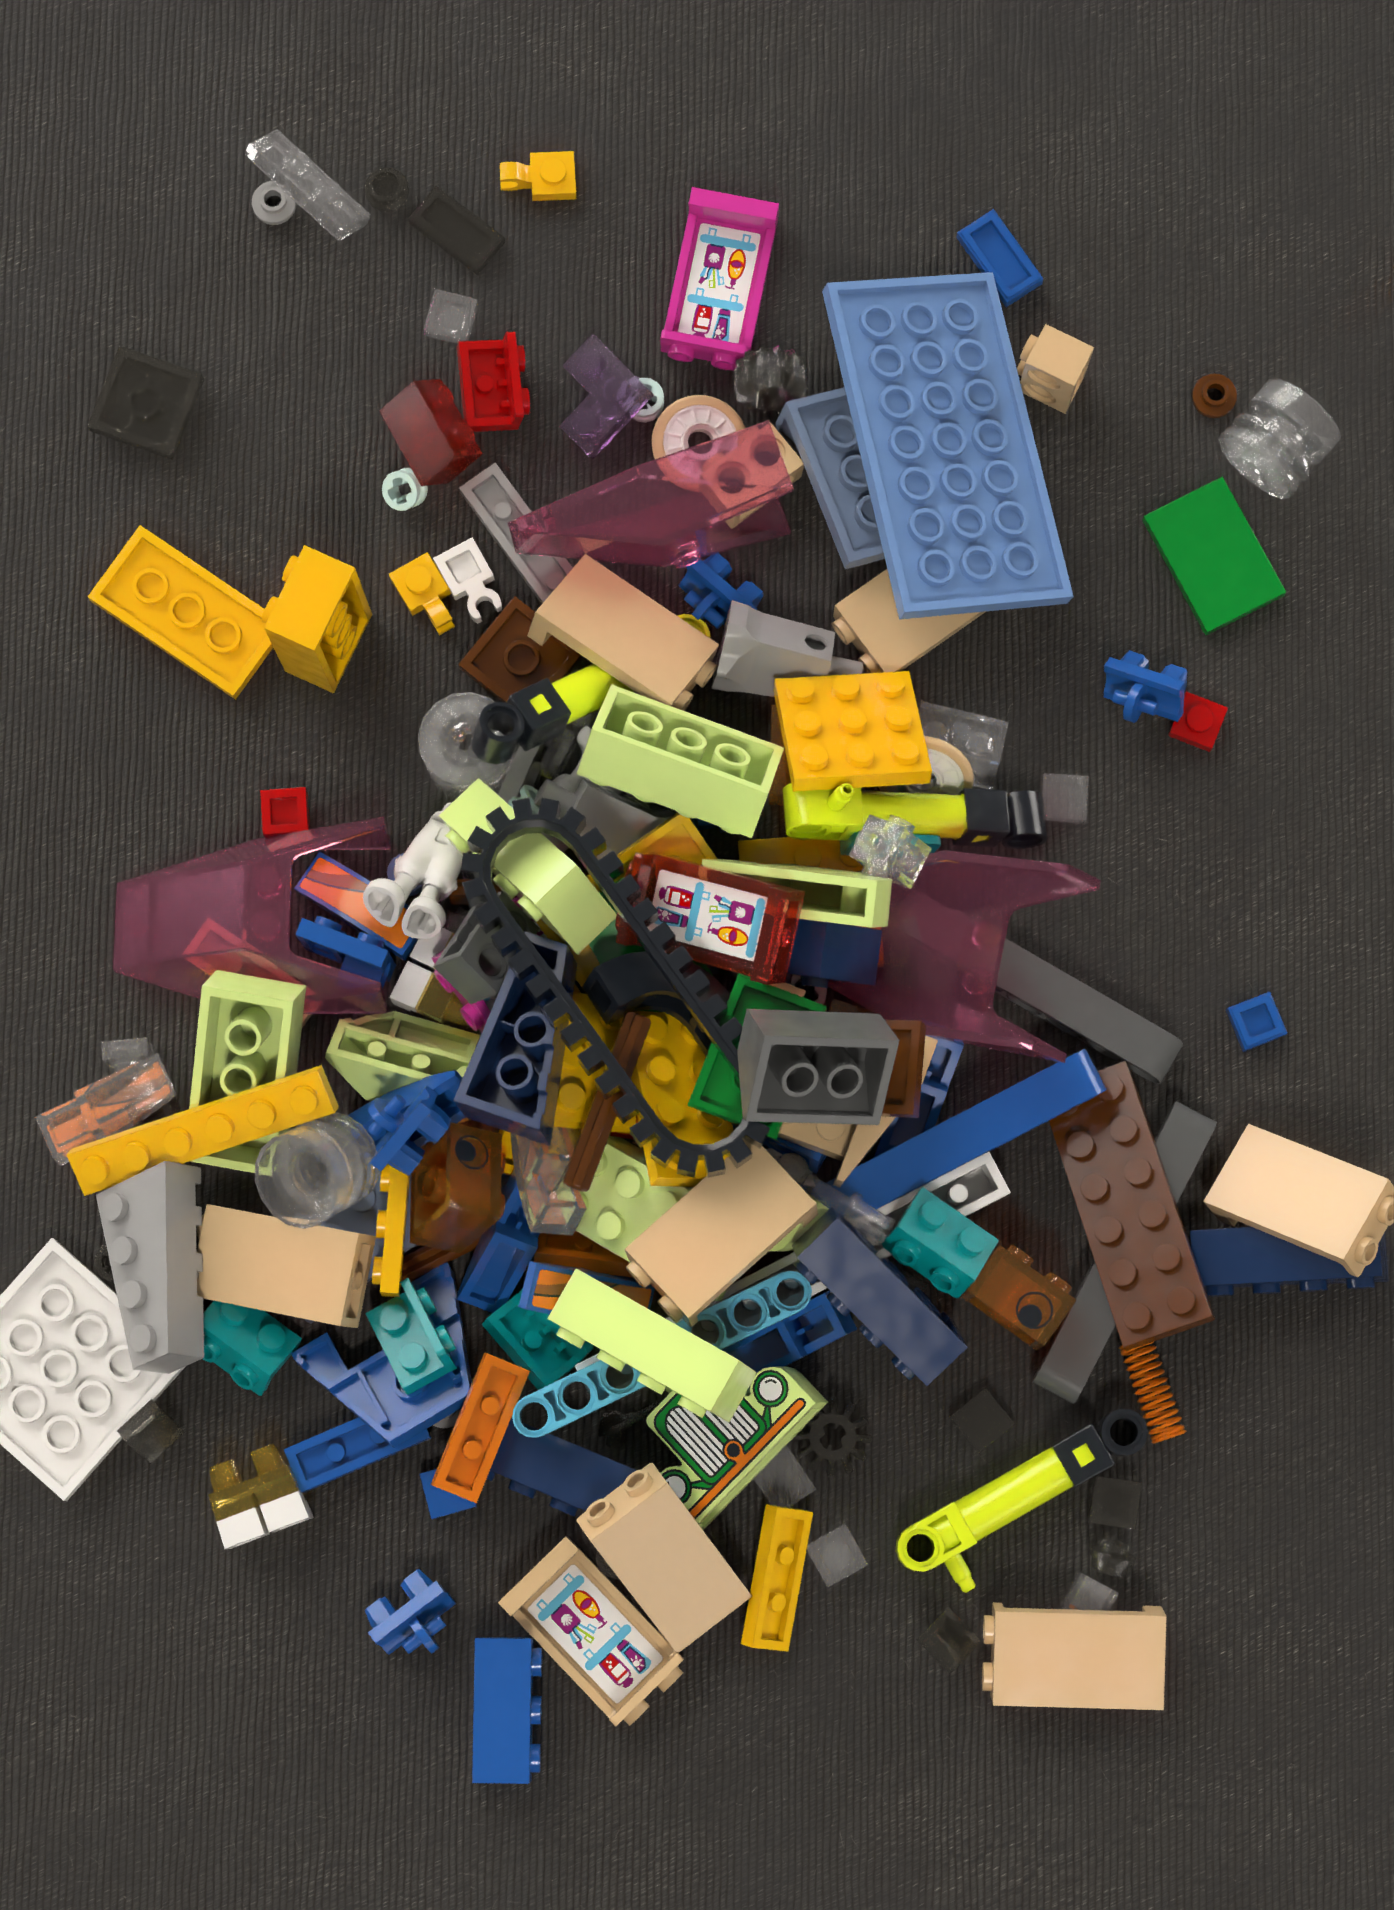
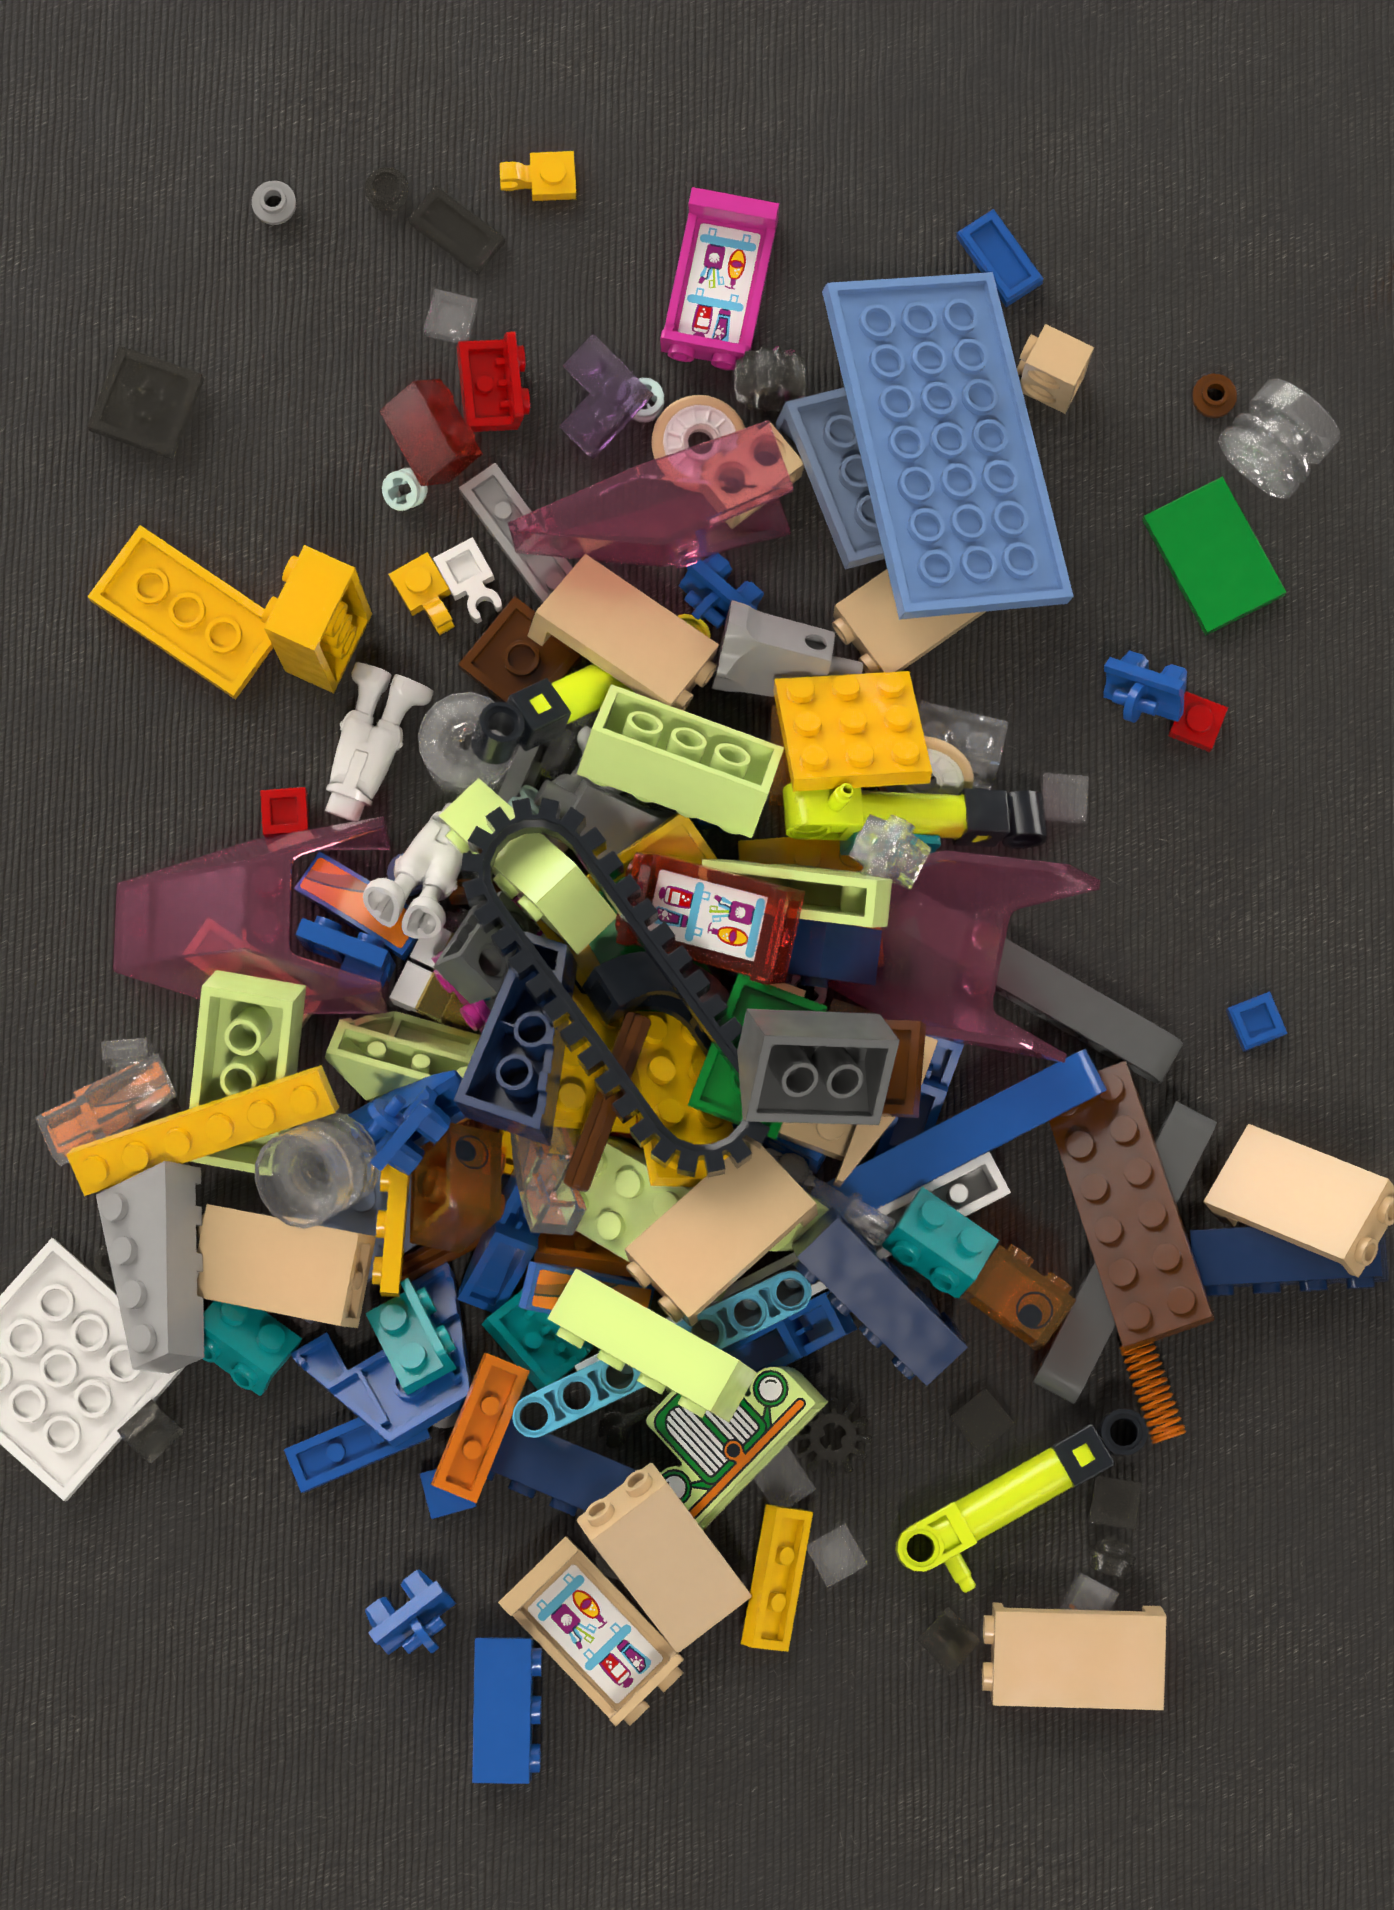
(236, 1504): hips -> none
(307, 184): clear plate -> none
(367, 749): none -> white piece

